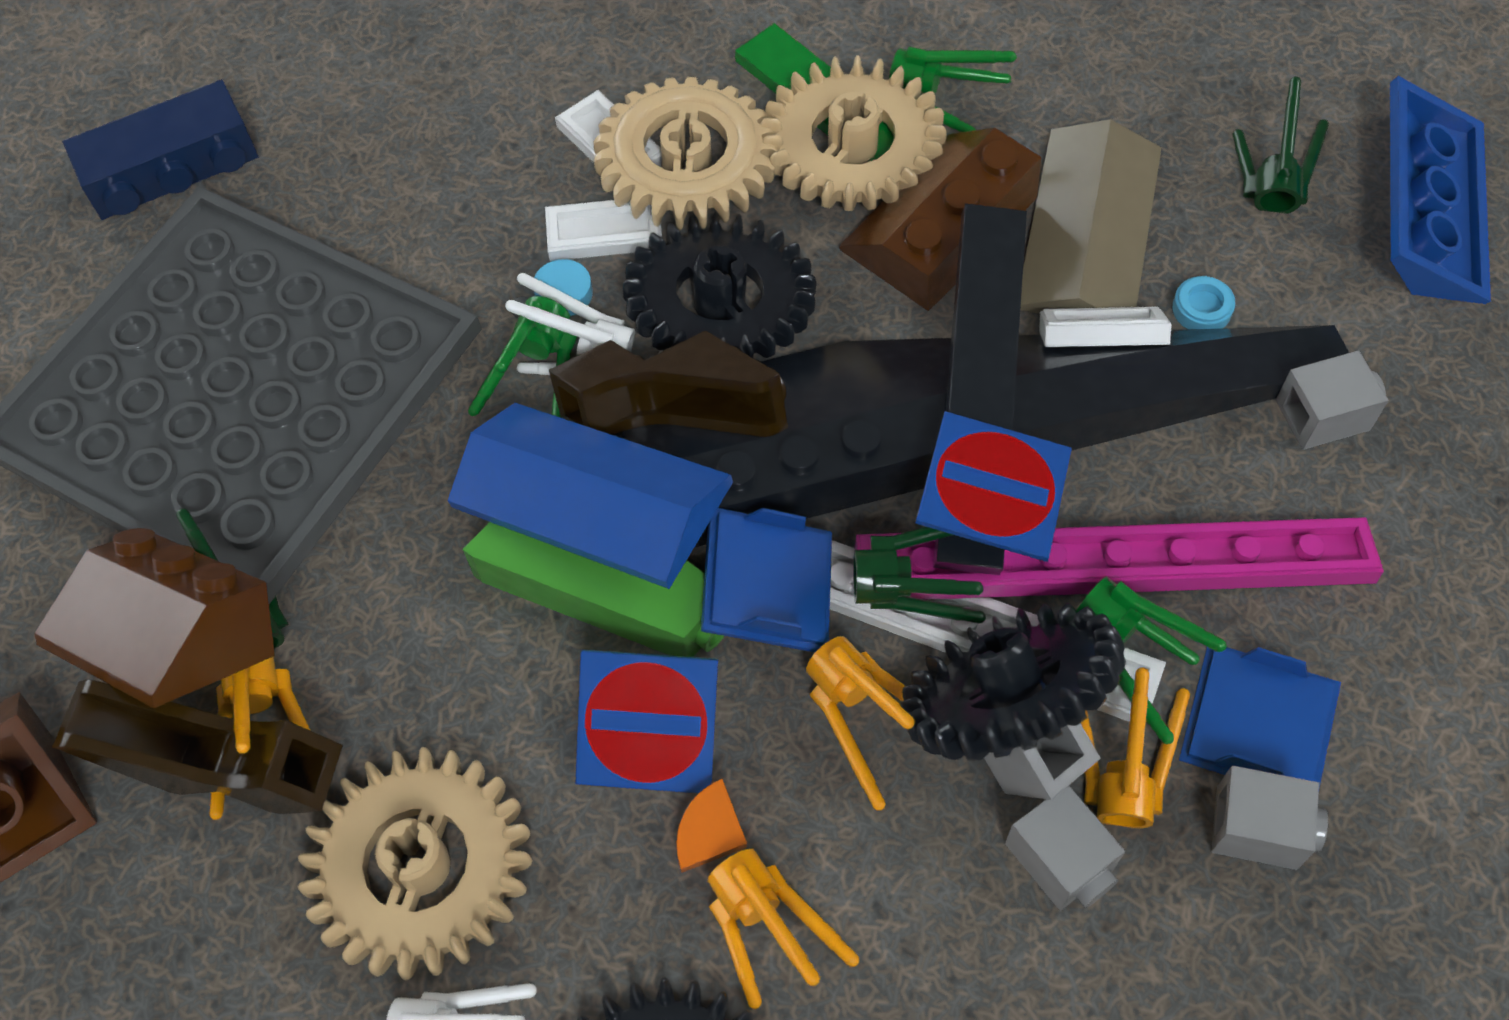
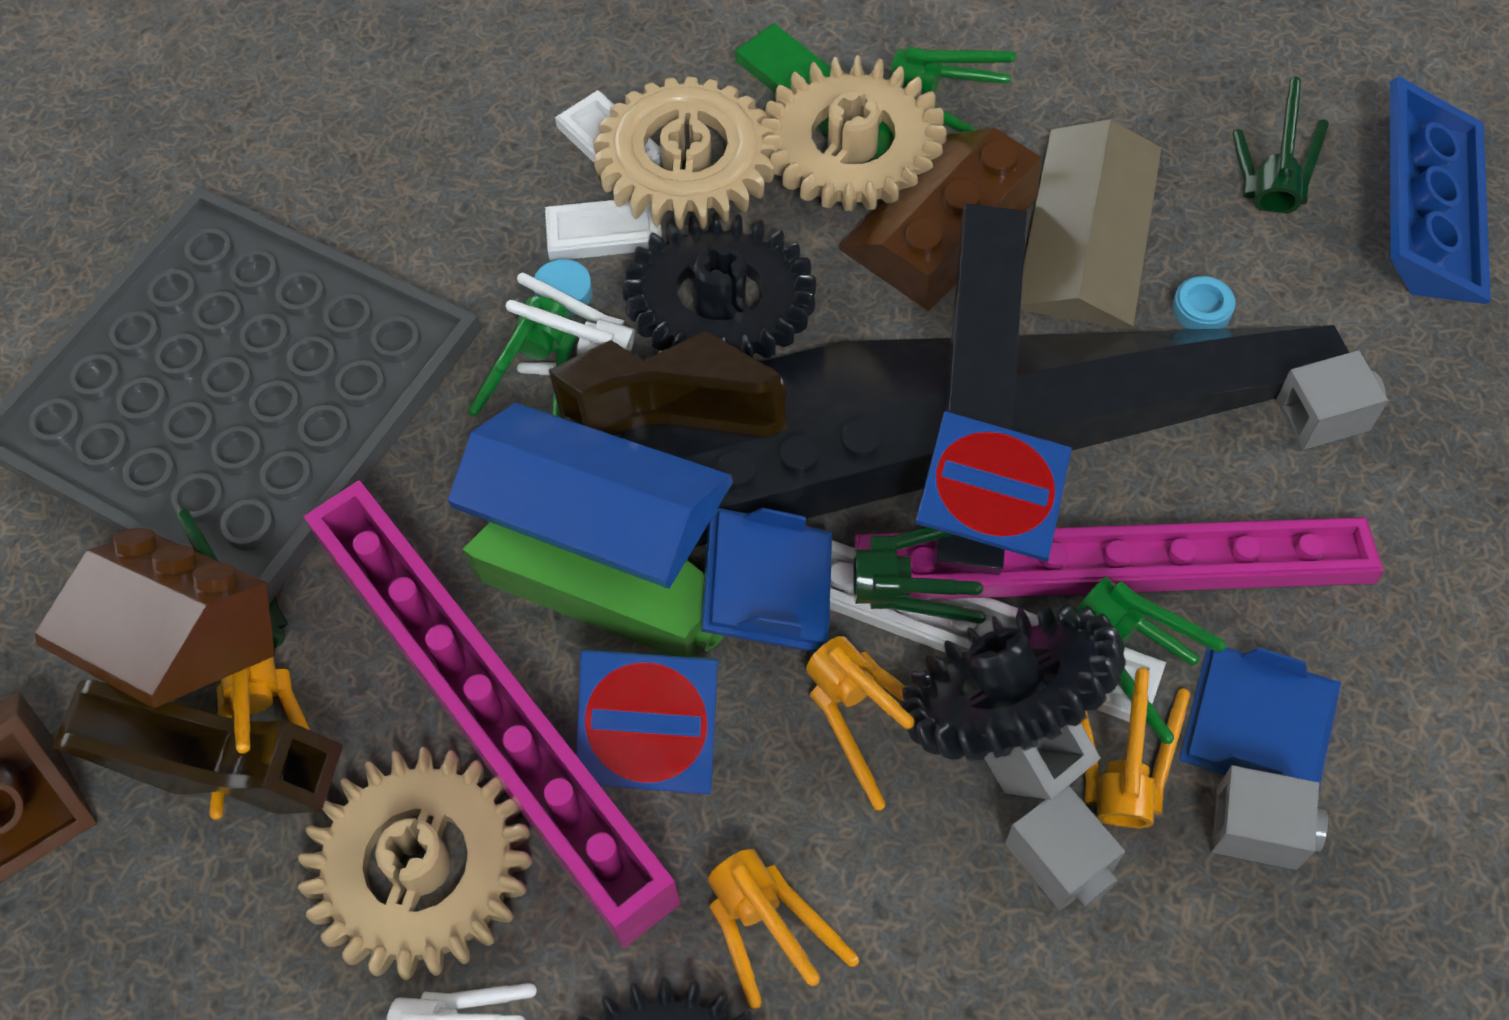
(160, 150): dark blue brick -> none
(496, 716): none -> dark pink brick
(708, 828): orange tile -> none
(1104, 326): white tile -> none

